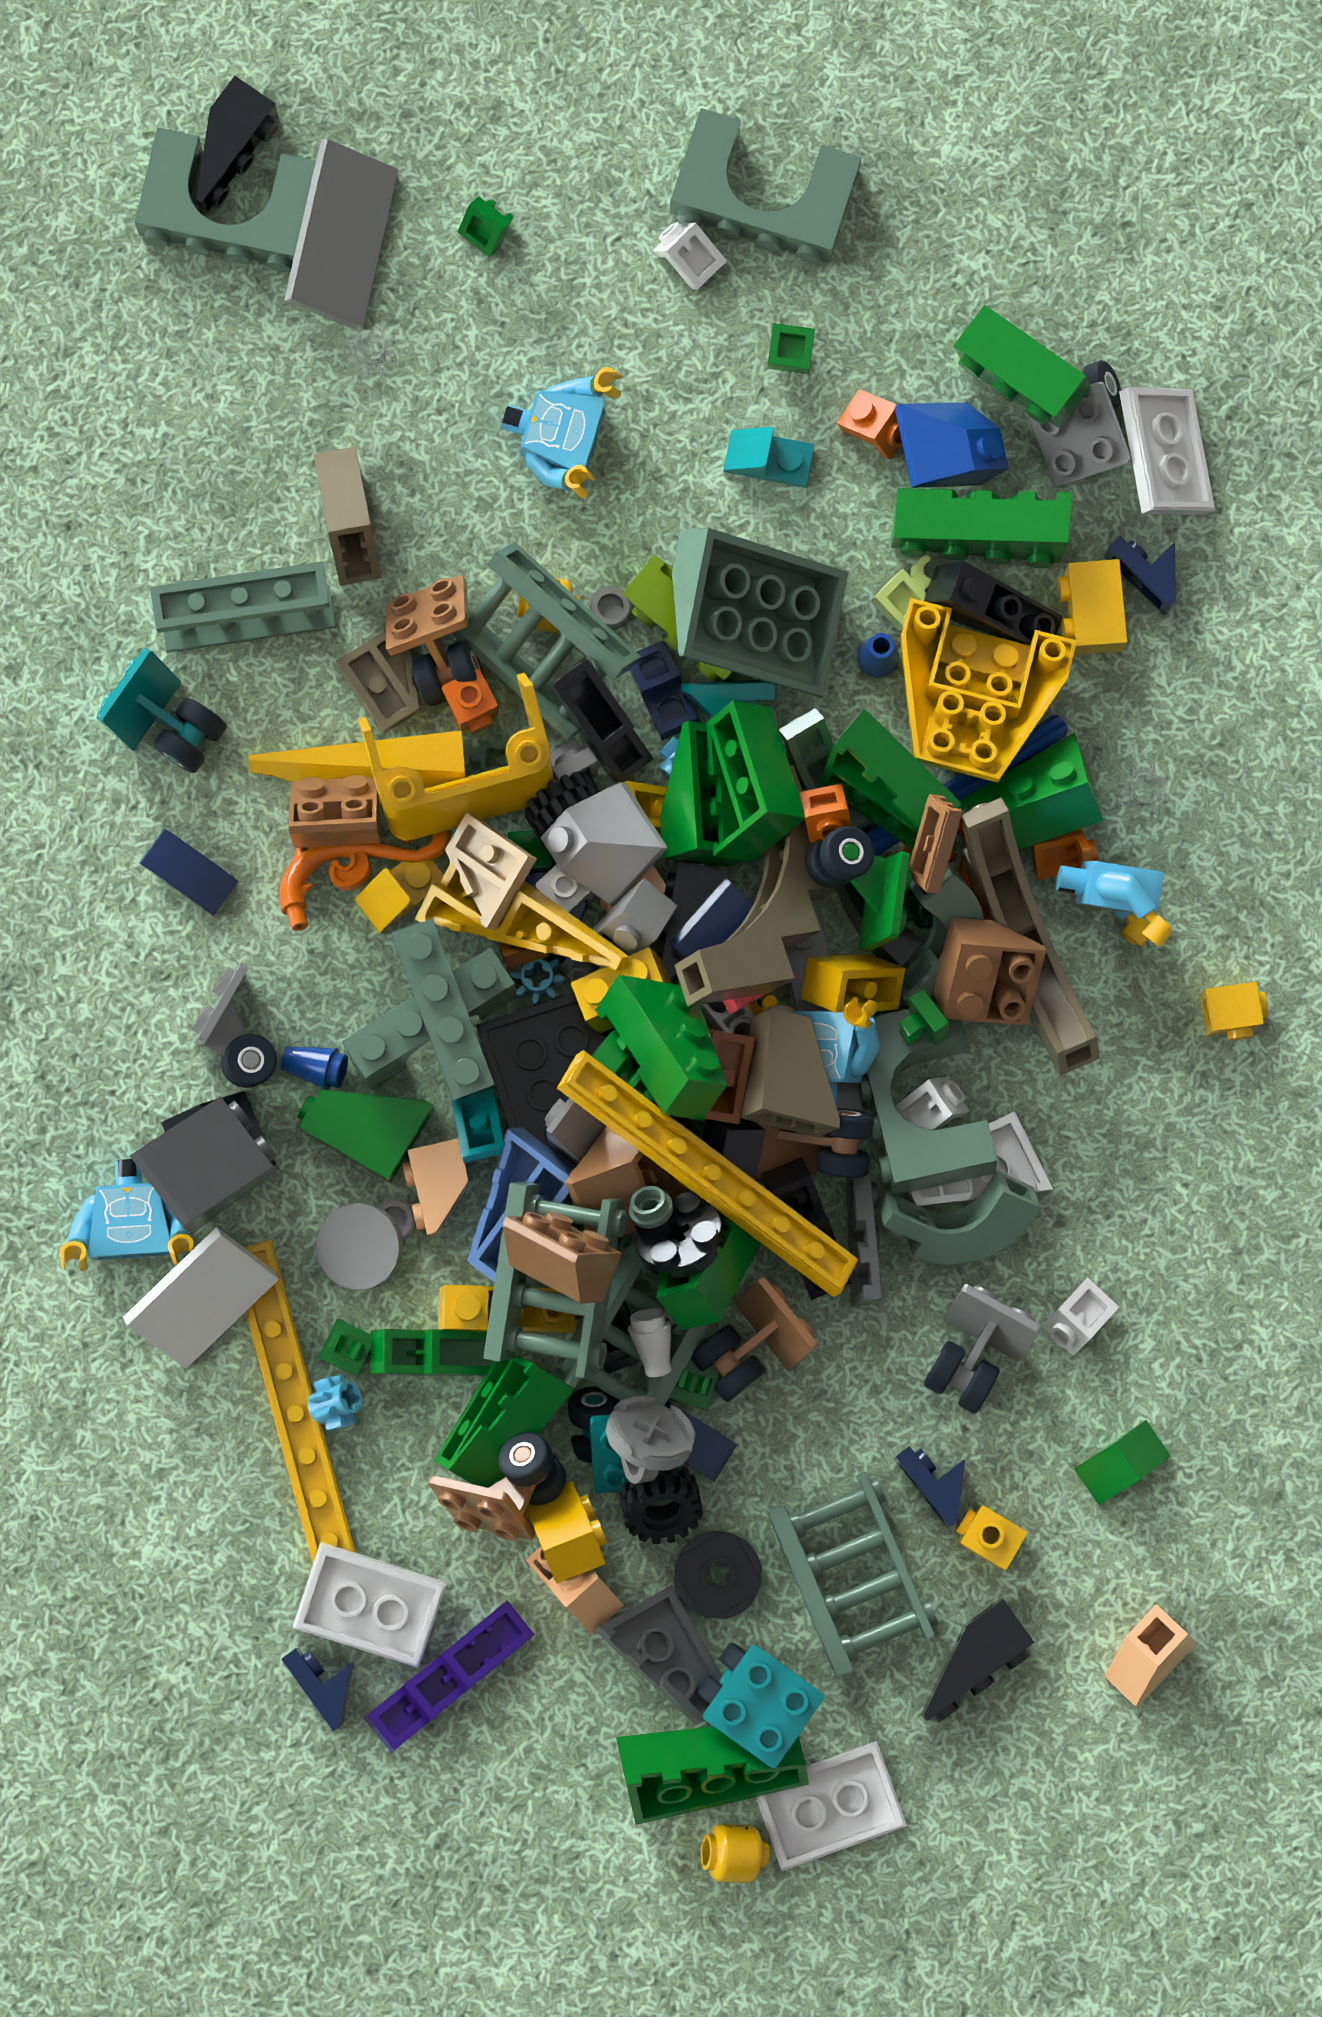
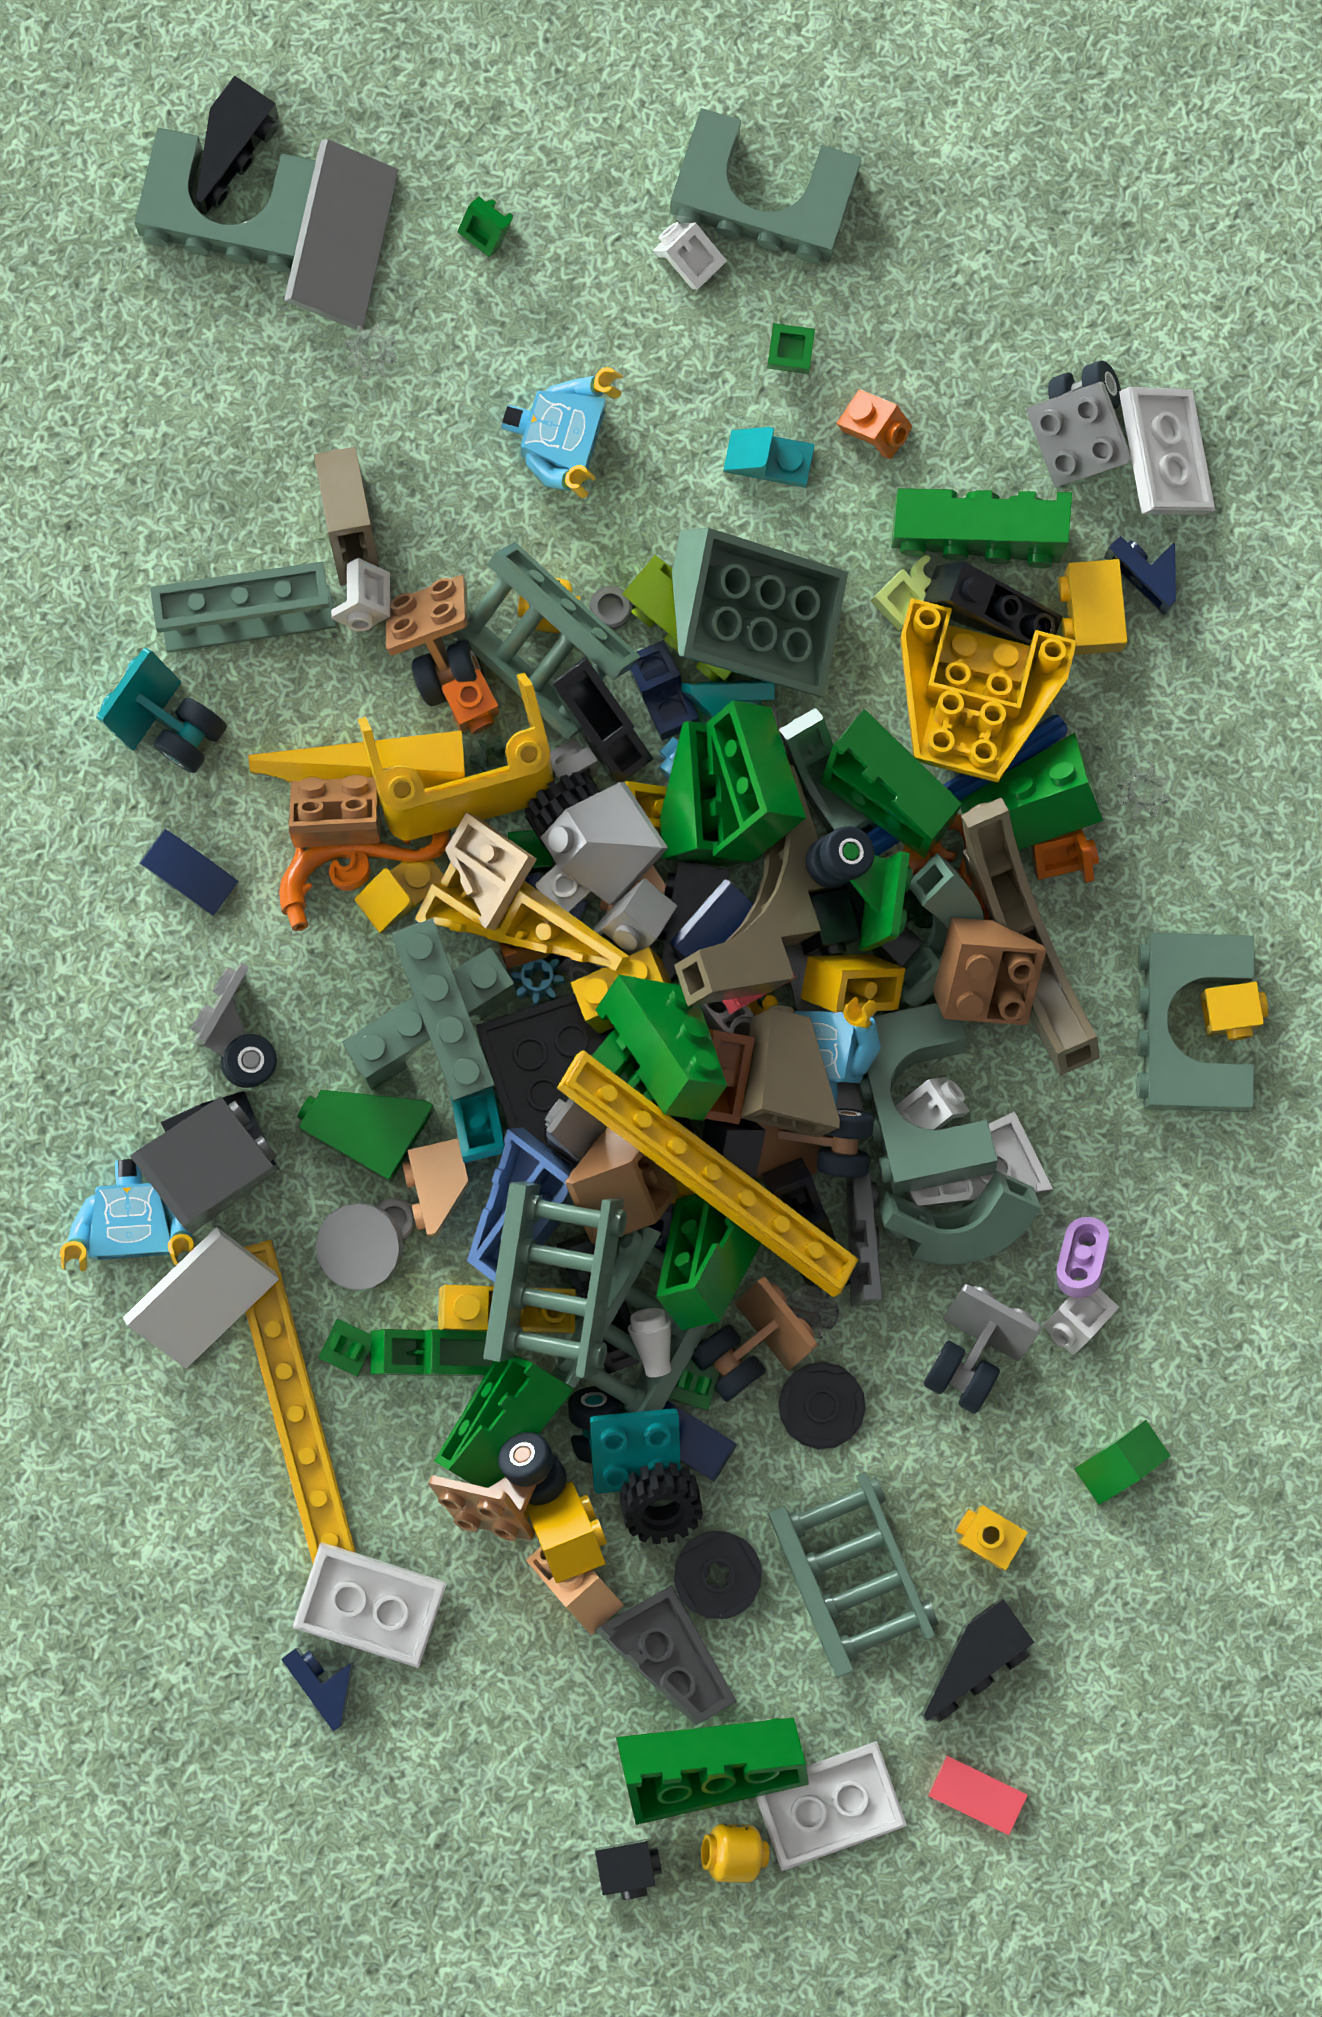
(316, 1065): blue cone -> none
(335, 1402): medium azure gear -> none
(366, 596): none -> white bracket
(381, 682): dark tan wing -> none
(449, 1676): dark purple slope -> none
(561, 1255): medium nougat slope -> none
(628, 1868): none -> black brick
(649, 1437): light grey tile -> none
(650, 1207): sand green plate -> none
(696, 1252): black plate -> none
(759, 1702): teal plate -> none
(809, 1415): none -> black tile
(815, 1308): none -> clear gear
(824, 811): orange bracket -> none
(837, 923): none -> black brick
(878, 664): blue cone -> none
(924, 1019): green tile -> none
(934, 843): medium nougat tile -> none
(940, 1494): dark blue slope -> none
(949, 444): blue slope -> none
(977, 1795): none -> coral tile
(1020, 368): green wedge -> none
(1081, 1260): none -> lavender plate
(1125, 890): medium azure torso -> none
(1148, 1655): light nougat slope -> none
(1169, 1075): none -> sand green arch

